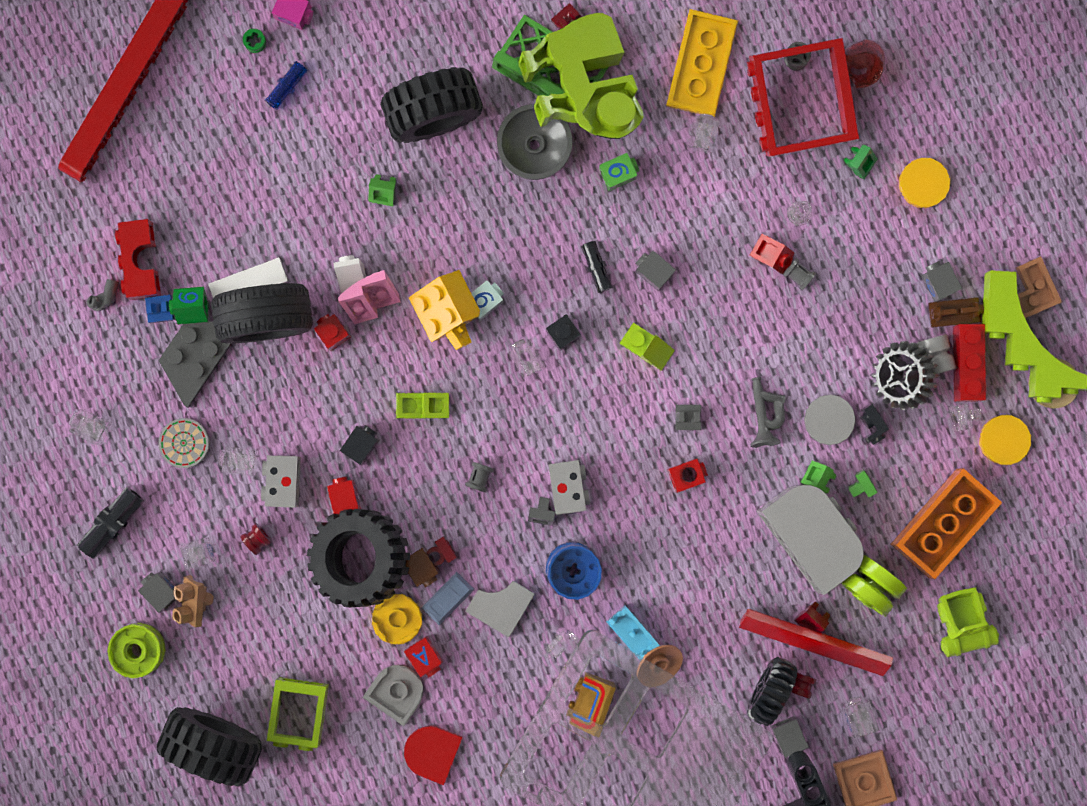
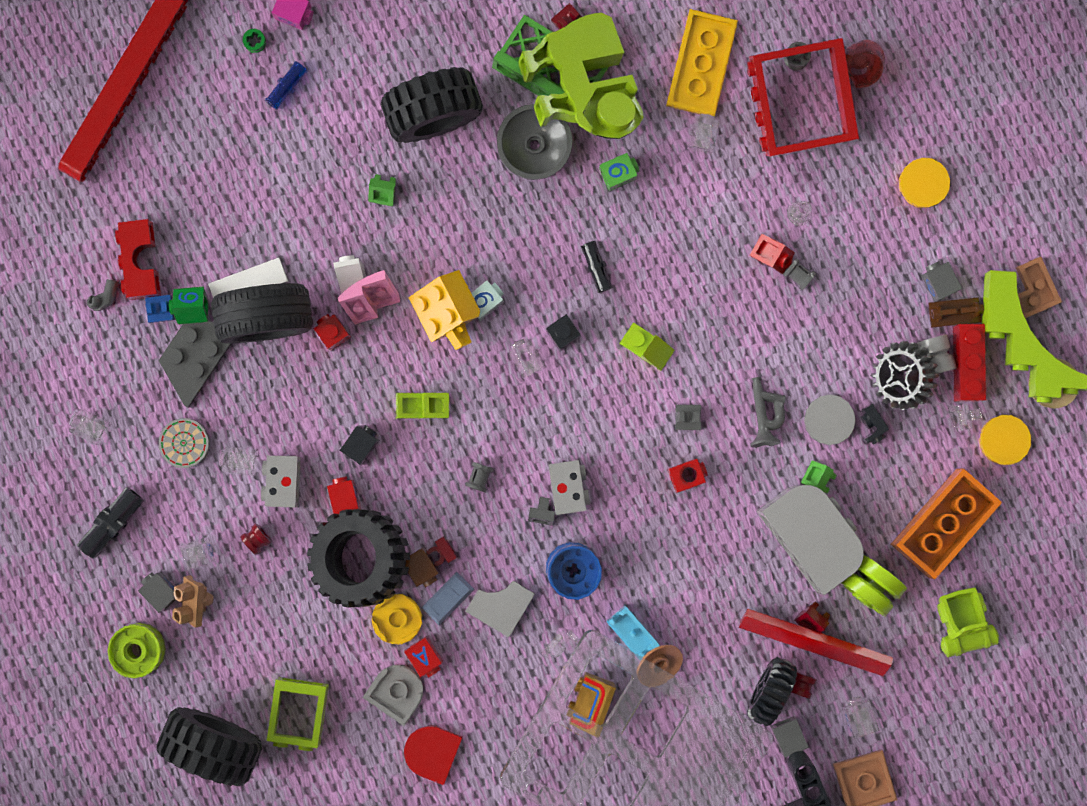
(654, 269): dark grey brick -> none
(862, 162): green tile -> none
(863, 484): bright green tile -> none

